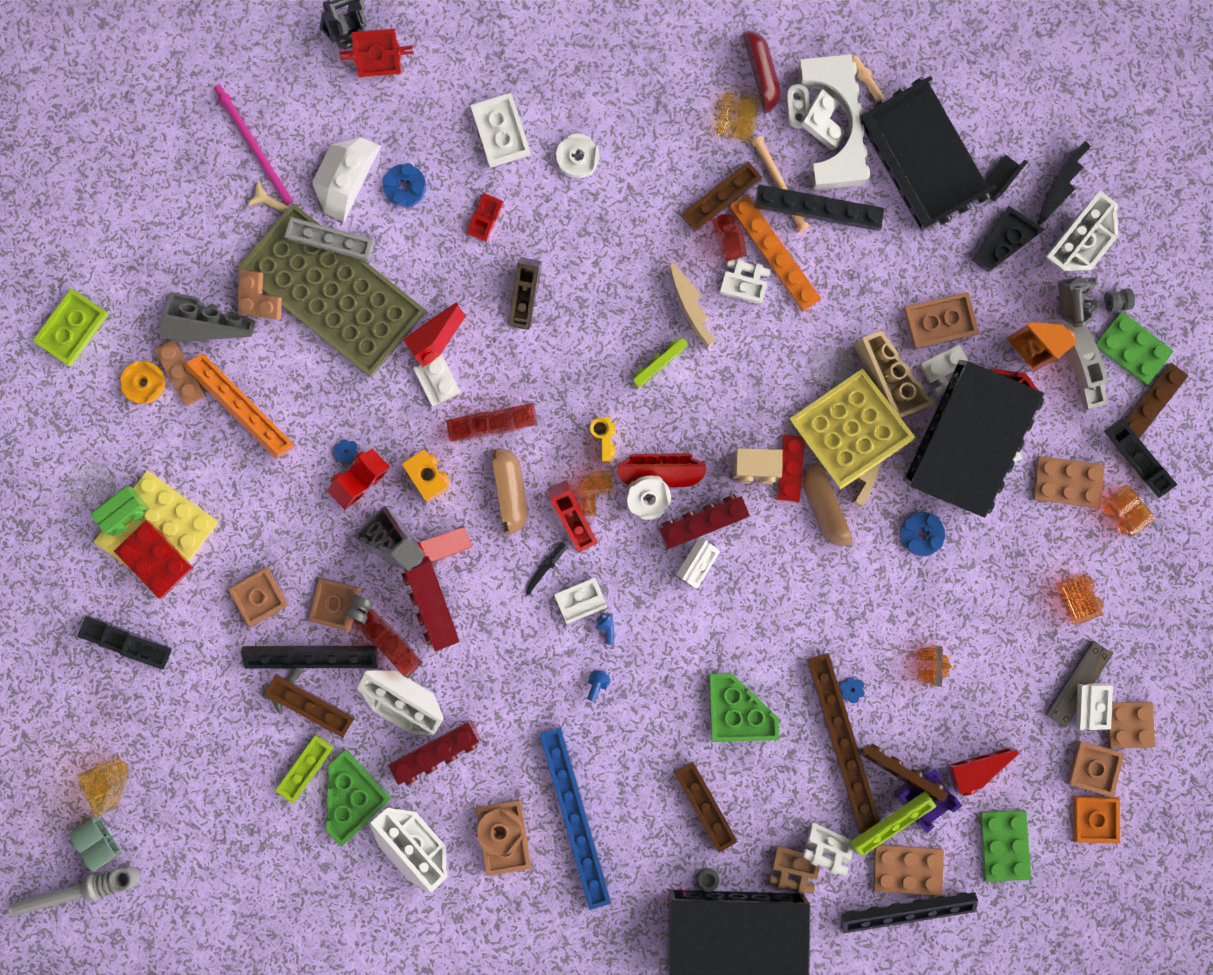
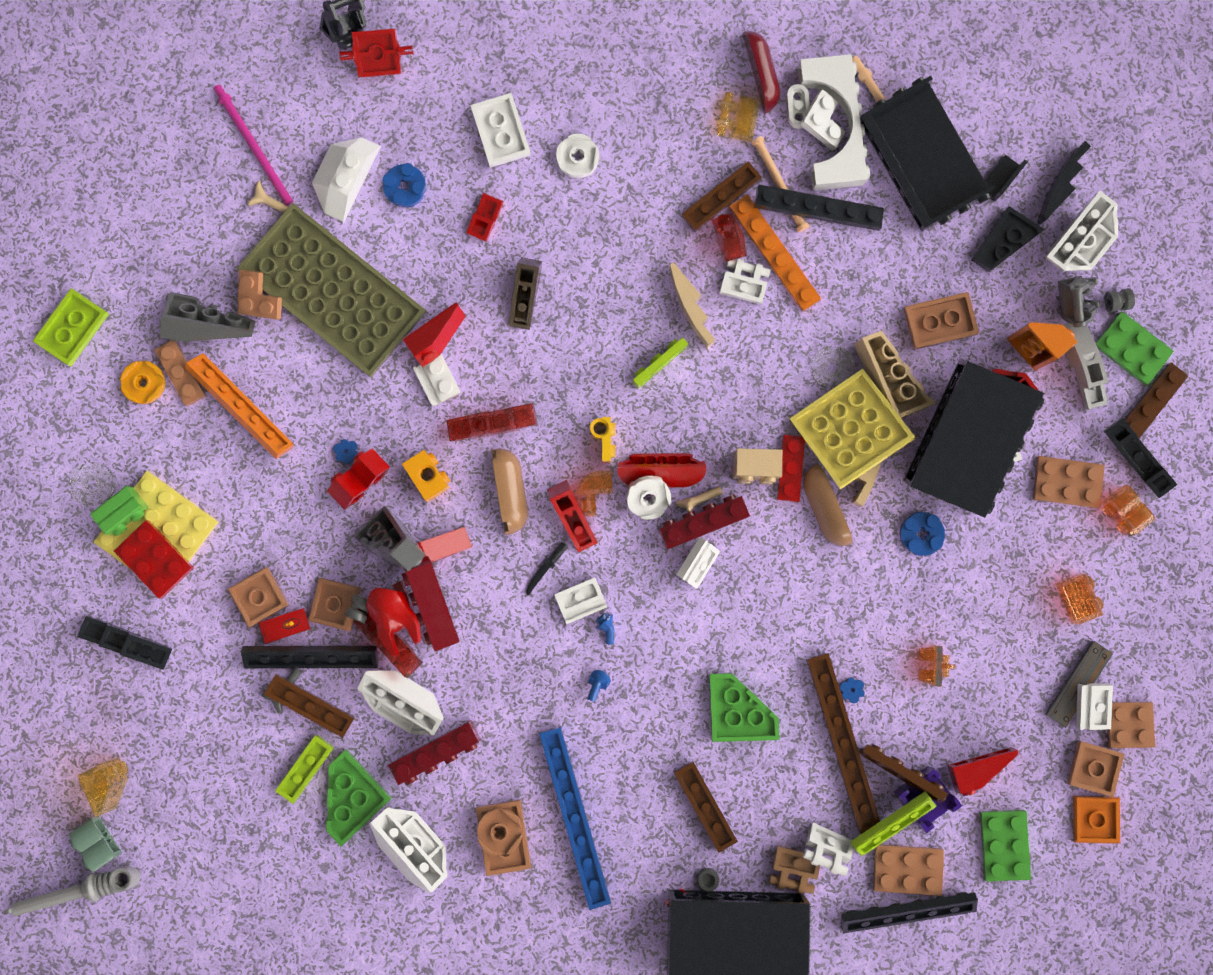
(284, 626): none -> red slope
(329, 239): light grey tile -> none
(392, 614): none -> red piece
(690, 503): none -> tan piece
(942, 365): white plate -> none

